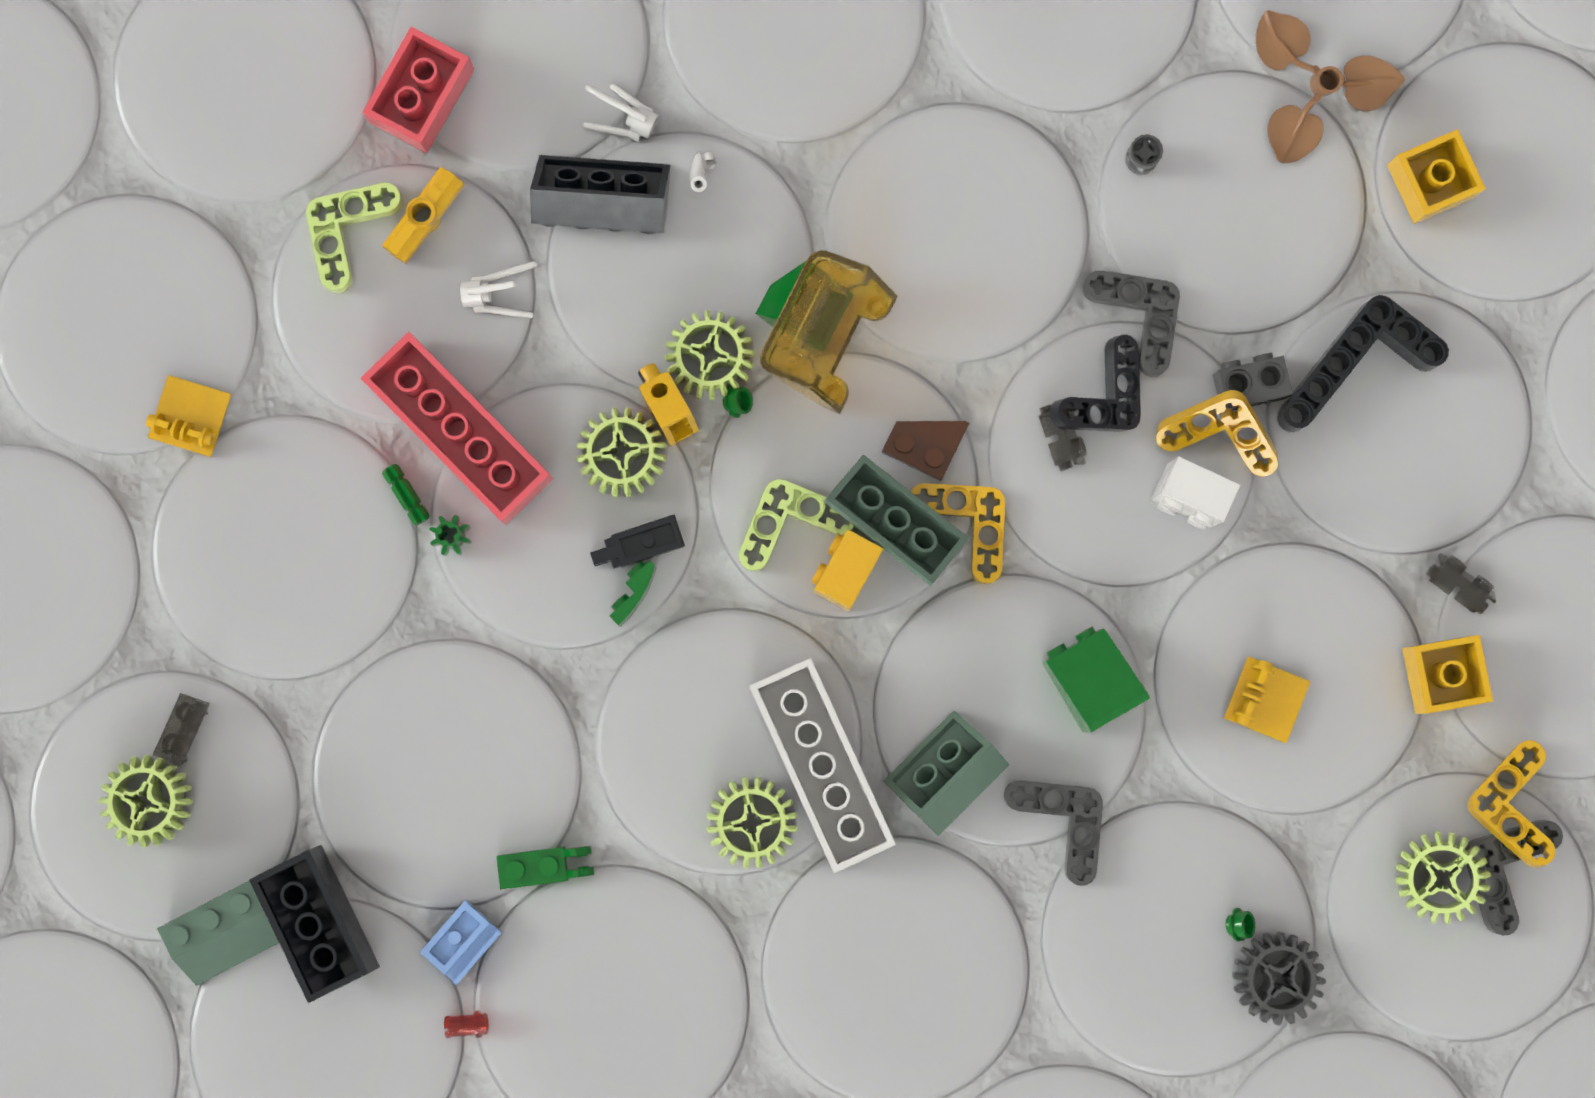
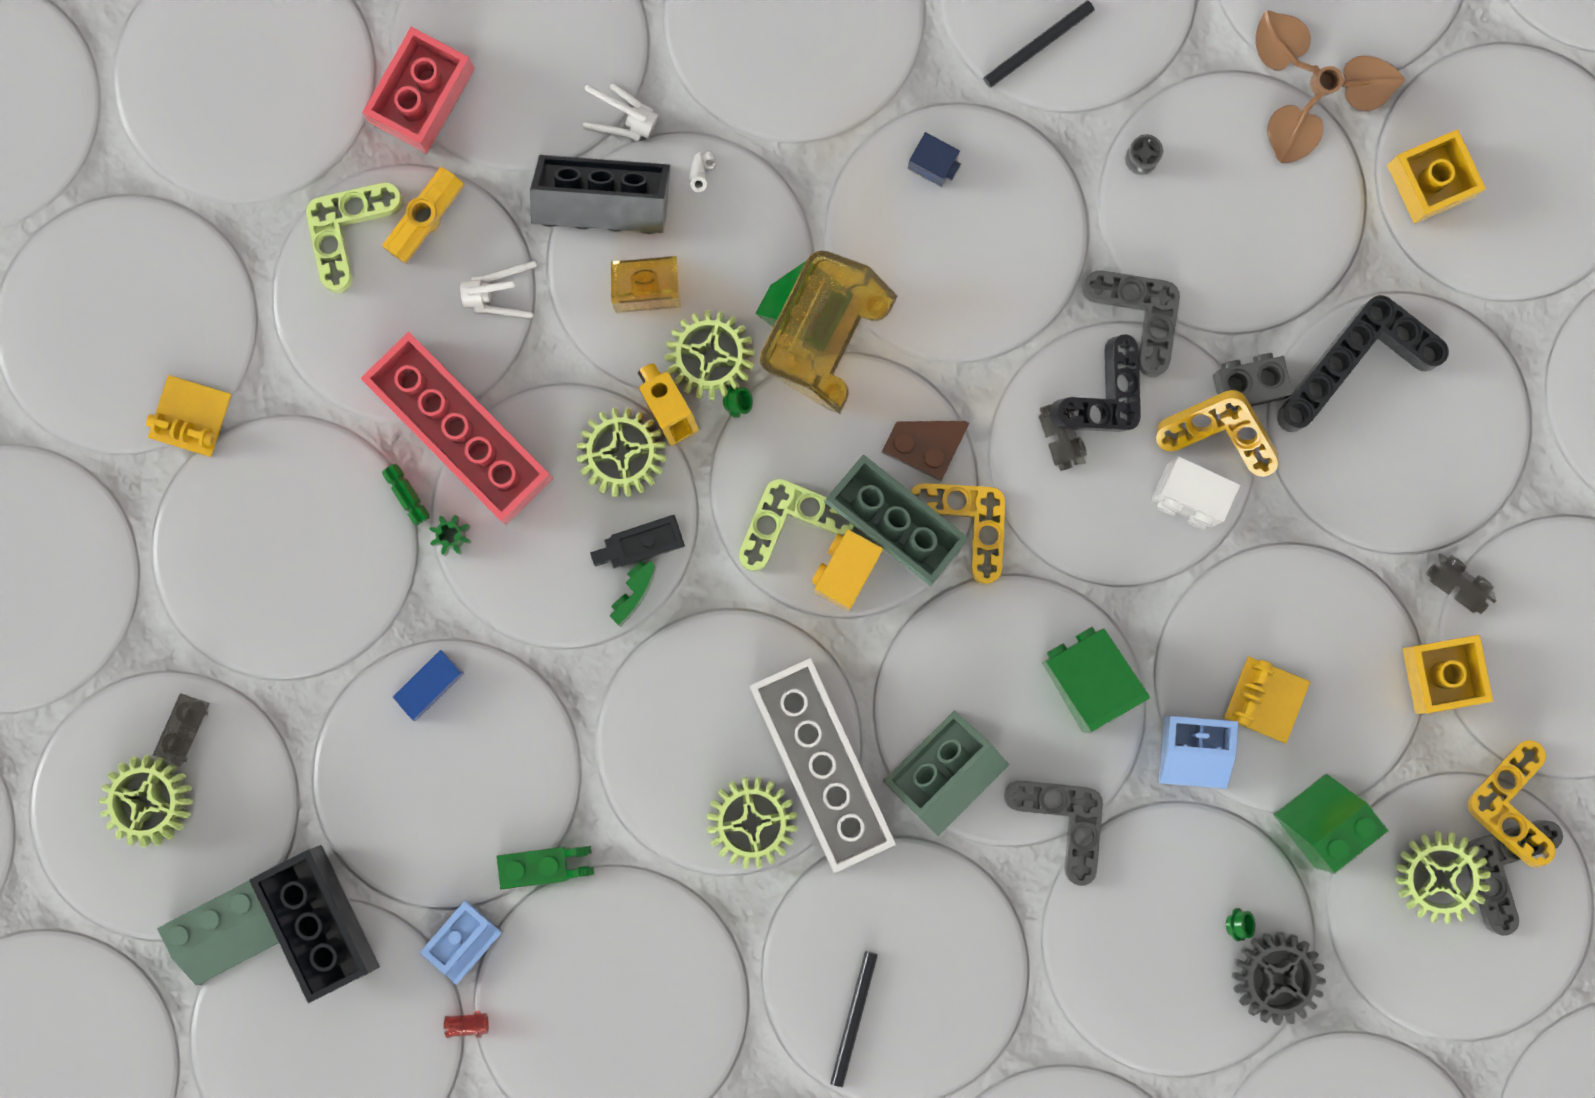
(428, 685): none -> blue slope
(645, 284): none -> clear yellow slope
(853, 1019): none -> black bar
(934, 160): none -> dark blue brick
(1038, 44): none -> black bar
(1197, 751): none -> light blue slope
(1330, 824): none -> green slope

